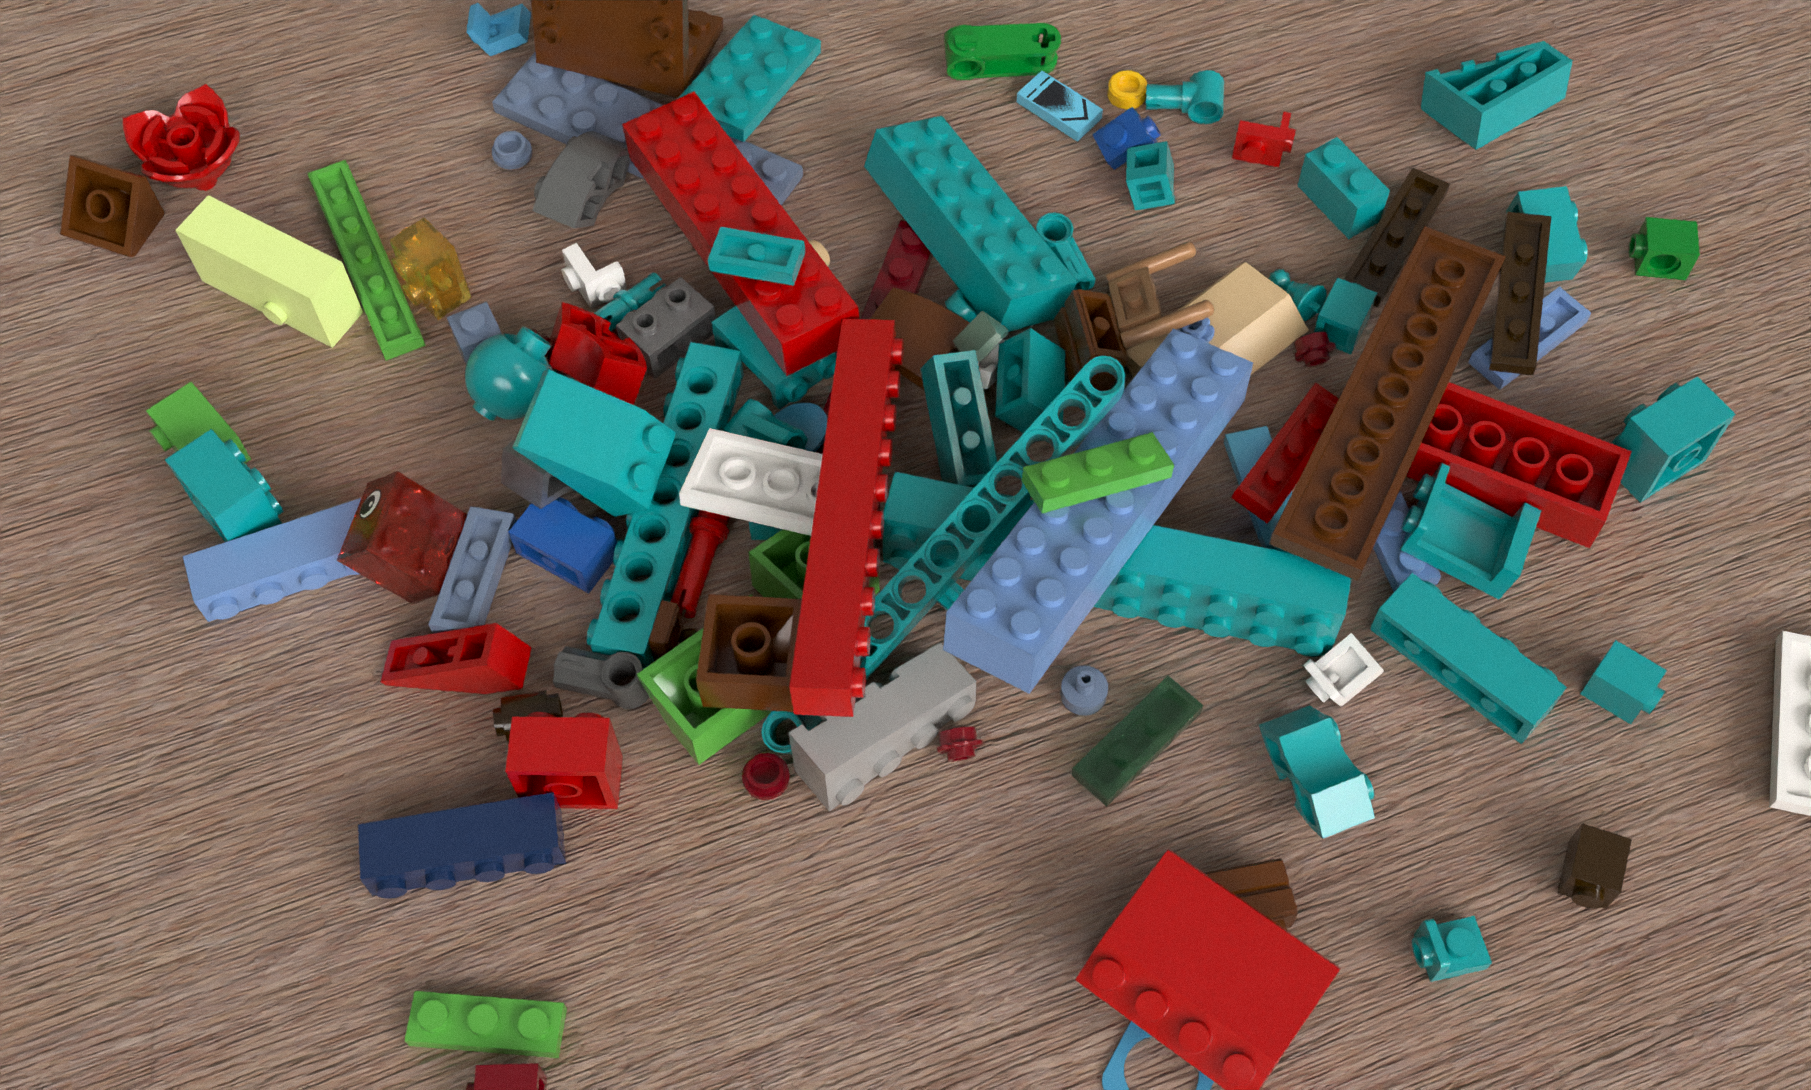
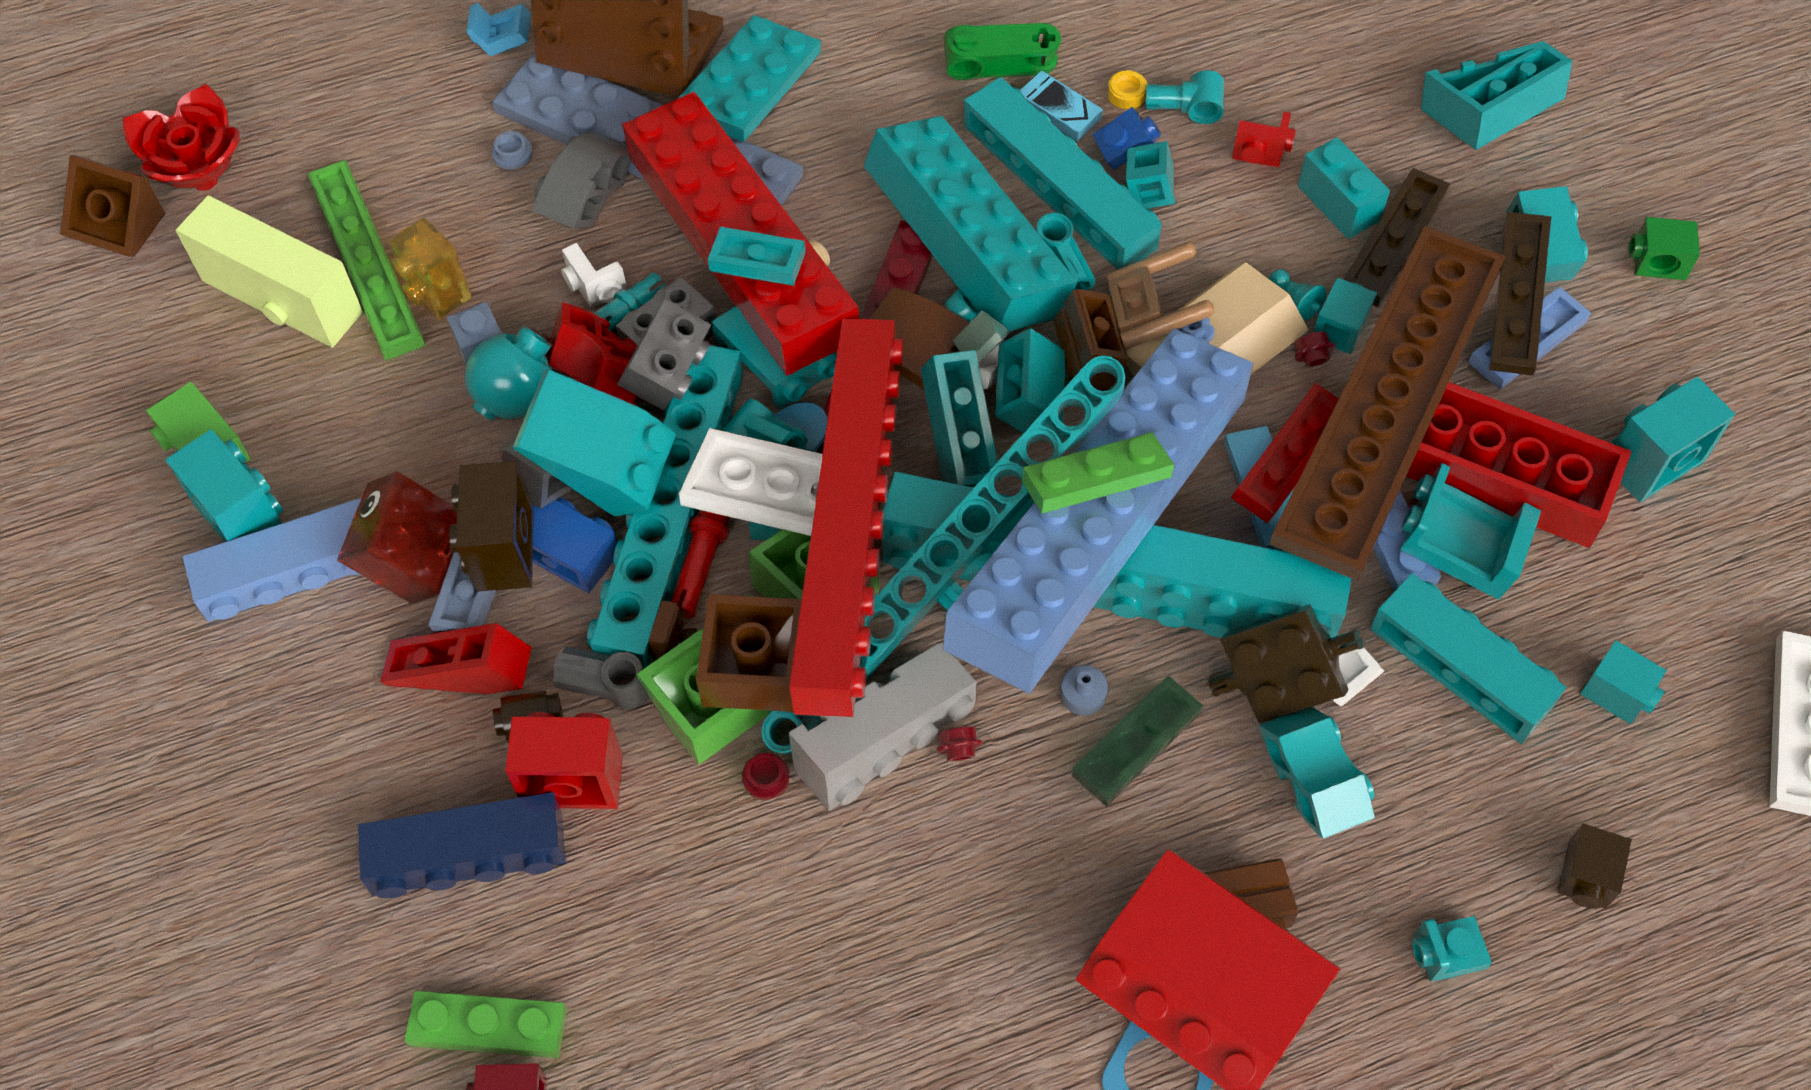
(493, 526): none -> dark brown brick
(665, 354): none -> flat silver brick
(1062, 174): none -> teal brick
(1285, 663): none -> dark brown plate

